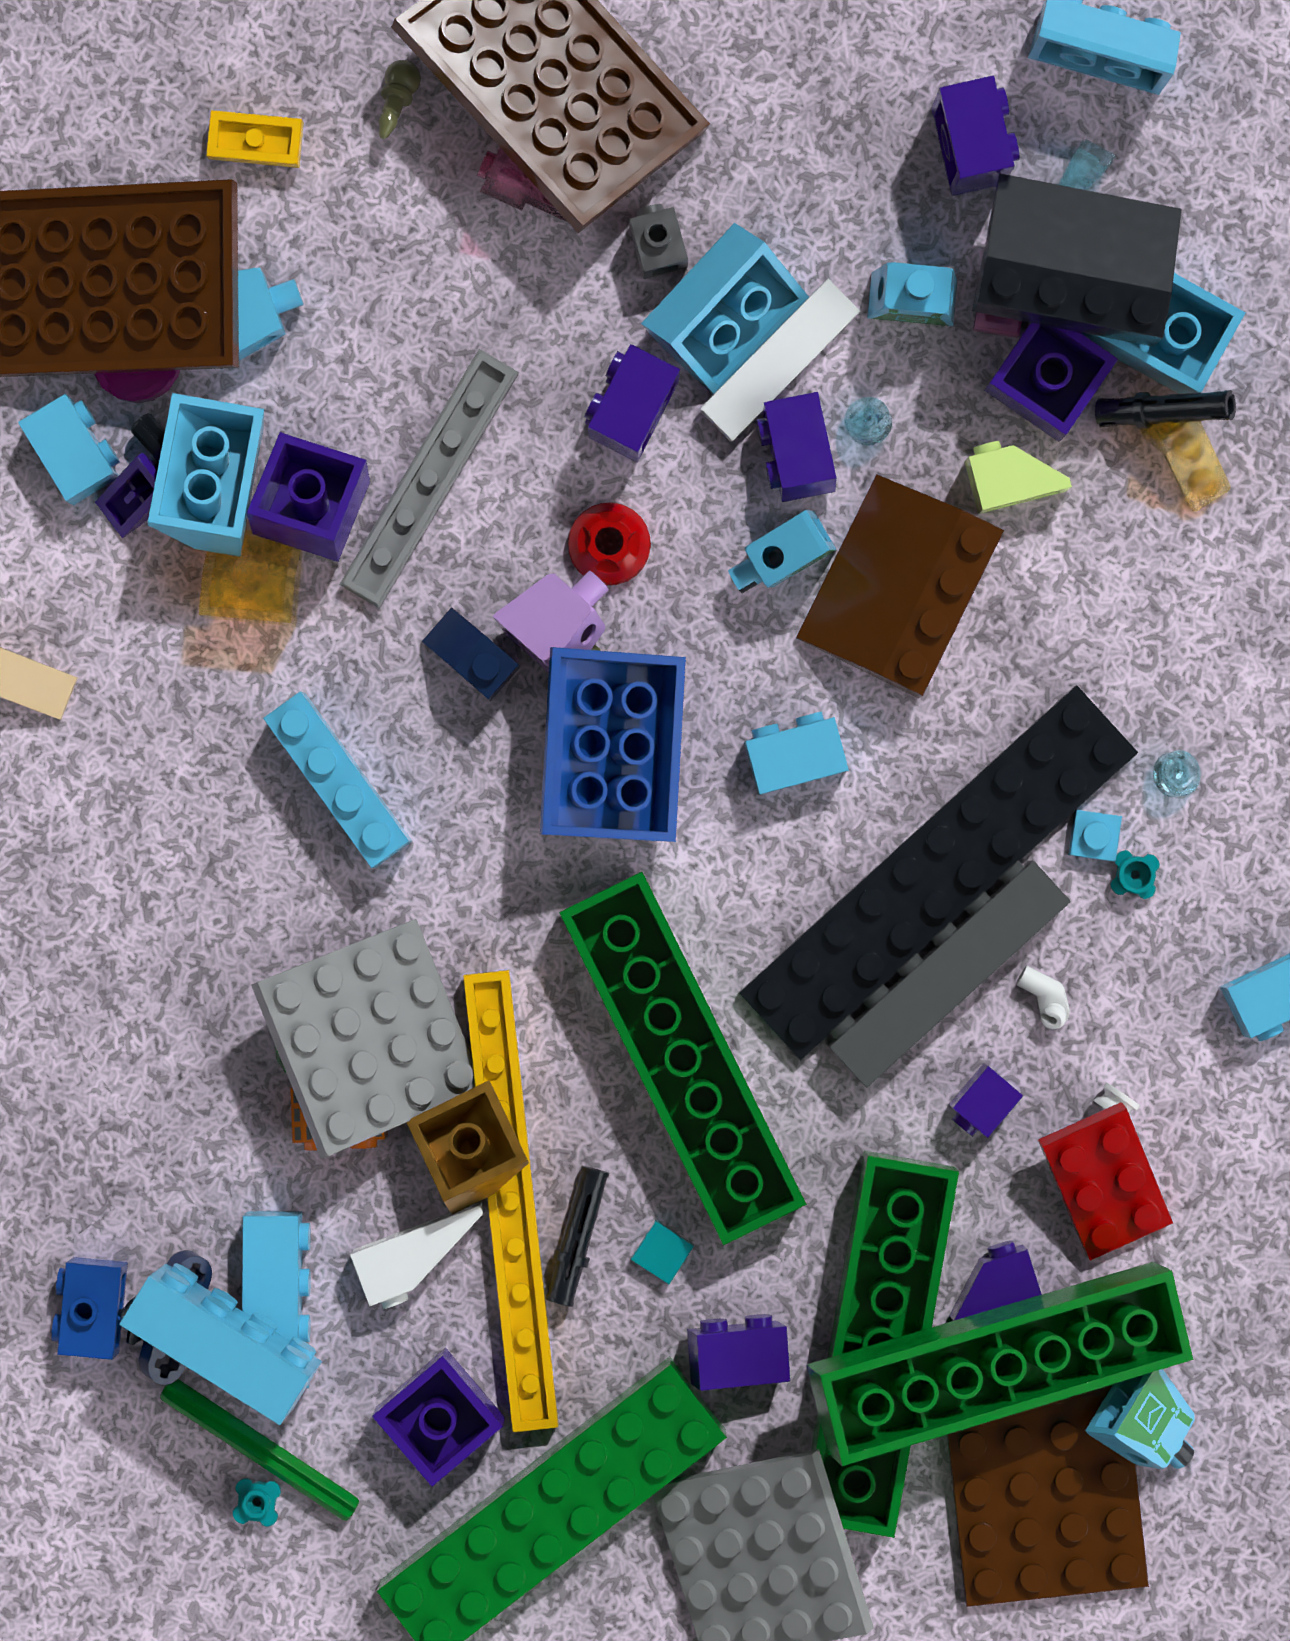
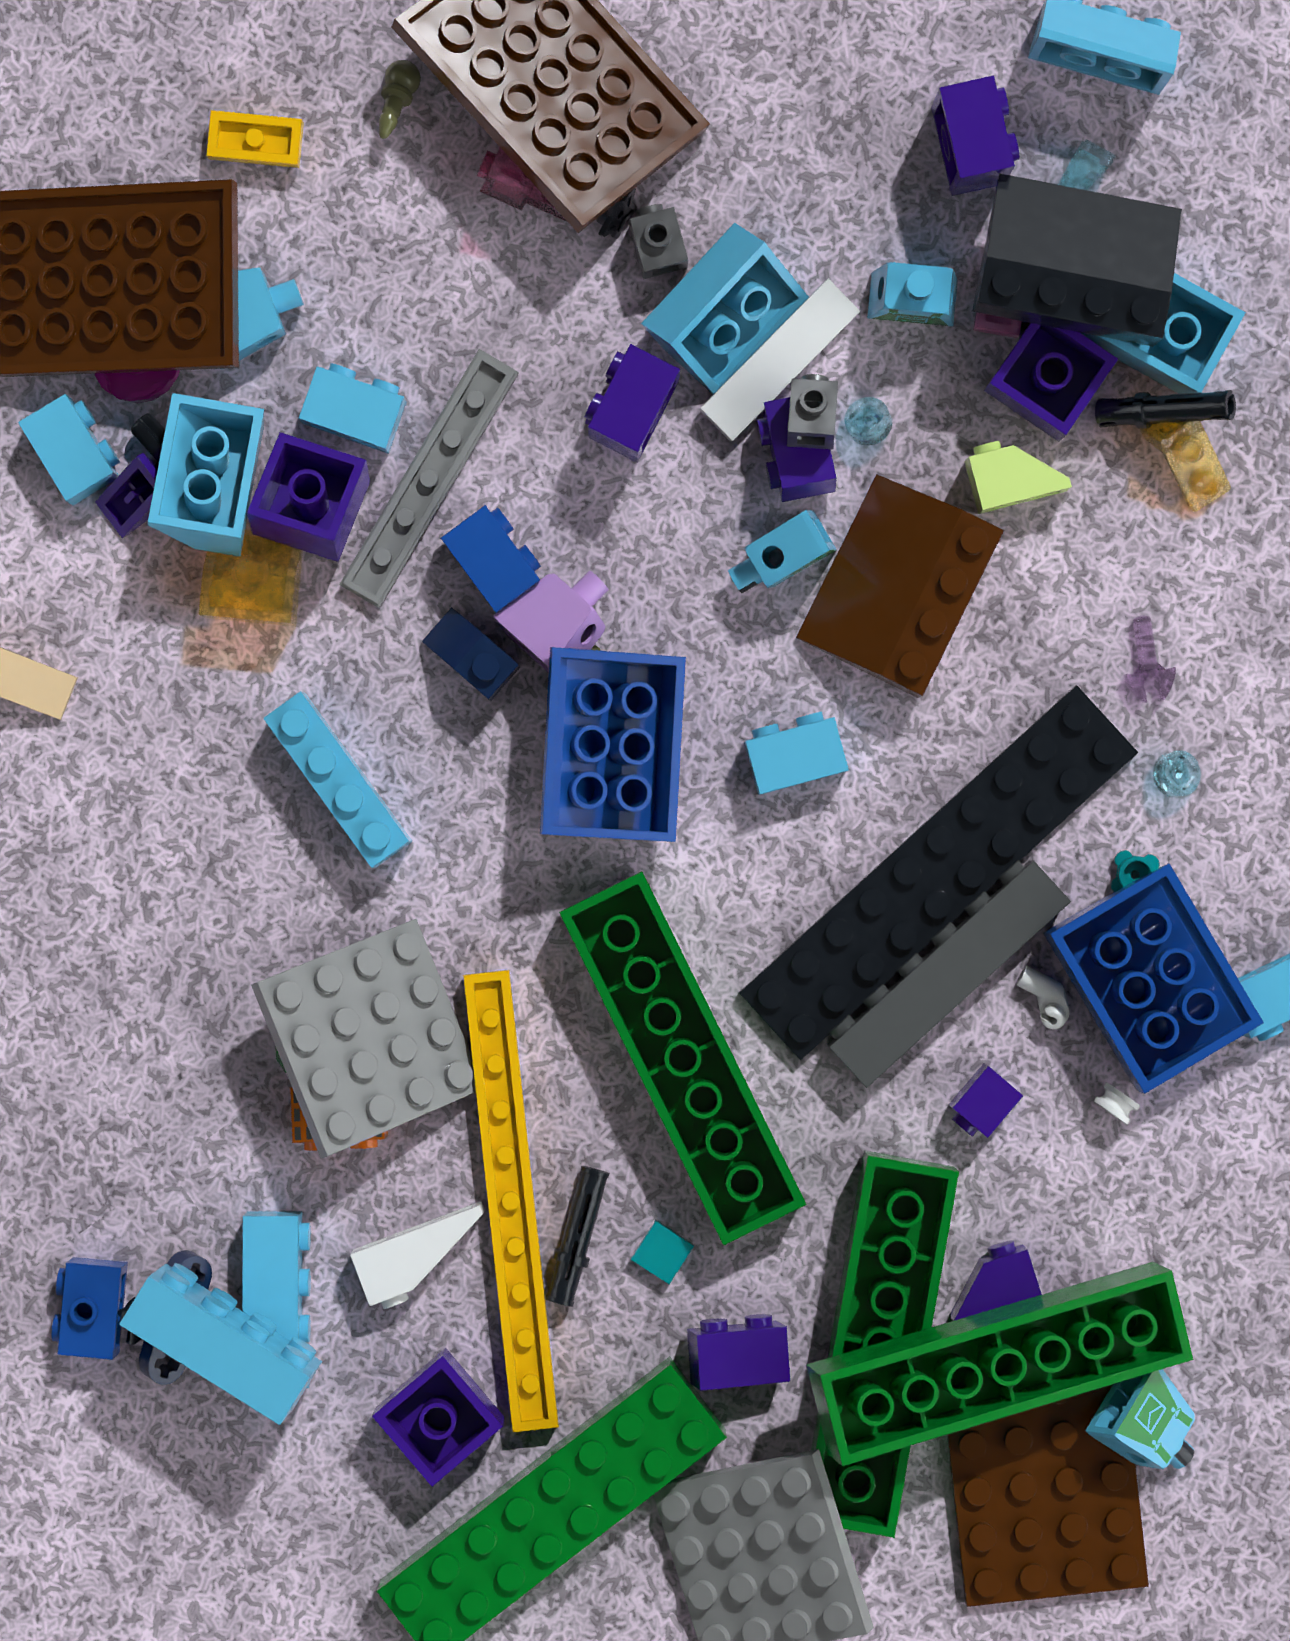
(260, 1449): green axle -> none
(266, 1492): teal plate -> none
(353, 408): none -> medium azure brick
(468, 1146): pearl gold slope -> none
(491, 557): none -> blue brick
(609, 568): red piece -> none
(616, 216): none -> black plate
(812, 412): none -> flat silver brick
(1095, 835): medium azure plate -> none
(1105, 1181): red plate -> none
(1148, 662): none -> clear purple bar
(1153, 978): none -> blue slope

